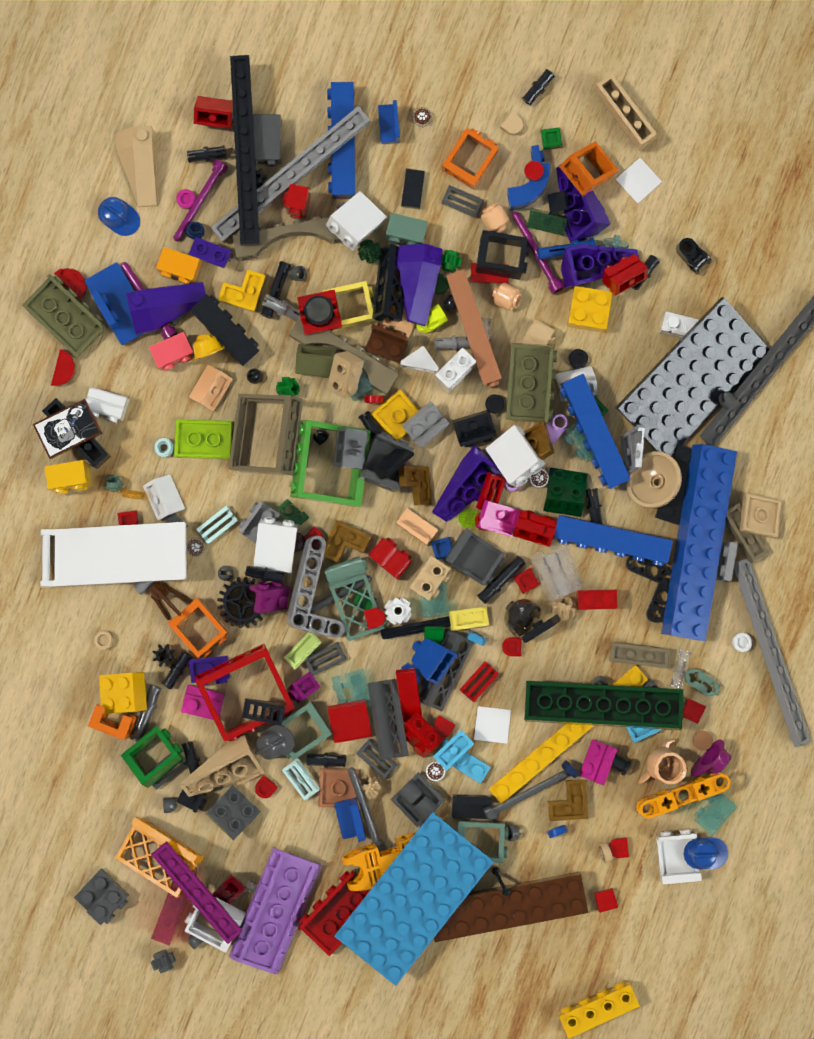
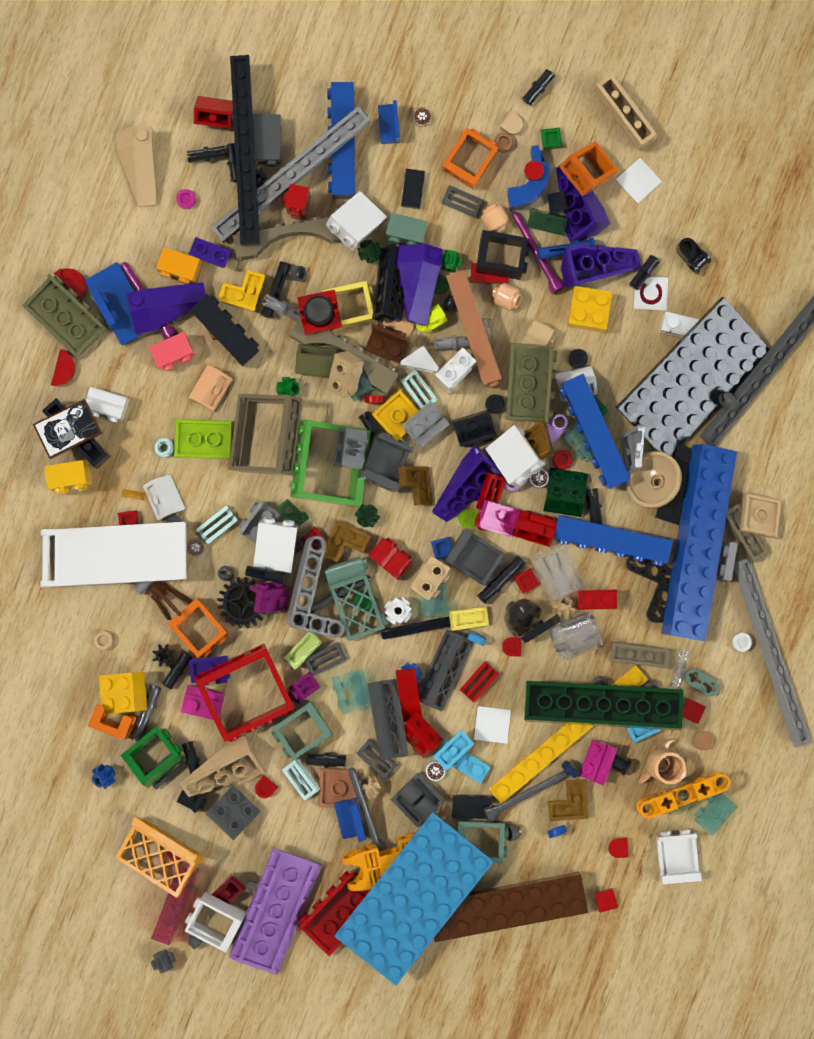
(102, 897): dark grey plate -> none
(103, 776): none -> blue gear
(113, 483): sand green plate -> none
(119, 216): blue piece -> none
(169, 805): dark grey hinge -> none
(194, 230): dark blue plate -> none
(197, 892): magenta tile -> none
(205, 346): yellow piece -> none
(218, 169): magenta piece -> none
(231, 161): none -> black axle
(255, 380): black hinge -> none
(265, 704): black slope -> none
(275, 742): dark grey piece -> none
(321, 437): black hinge -> none
(349, 721): red tile -> none
(367, 515): none -> clear green gear
(374, 617): red tile -> none
(392, 462): black slope -> none
(409, 377): none -> light aqua tile
(416, 526): light nougat panel -> none
(432, 659): blue torso -> none
(434, 633): green tile -> none
(443, 726): red tile -> none
(504, 142): none -> medium nougat tile
(505, 891): black hinge -> none
(562, 459): none -> red tile
(576, 636): none -> clear cylinder
(598, 1009): yellow brick -> none
(605, 852): tan tile -> none
(616, 242): clear light blue piece -> none
(624, 274): red brick -> none
(652, 294): none -> white sticker
(705, 853): blue piece -> none
(712, 761): magenta piece -> none

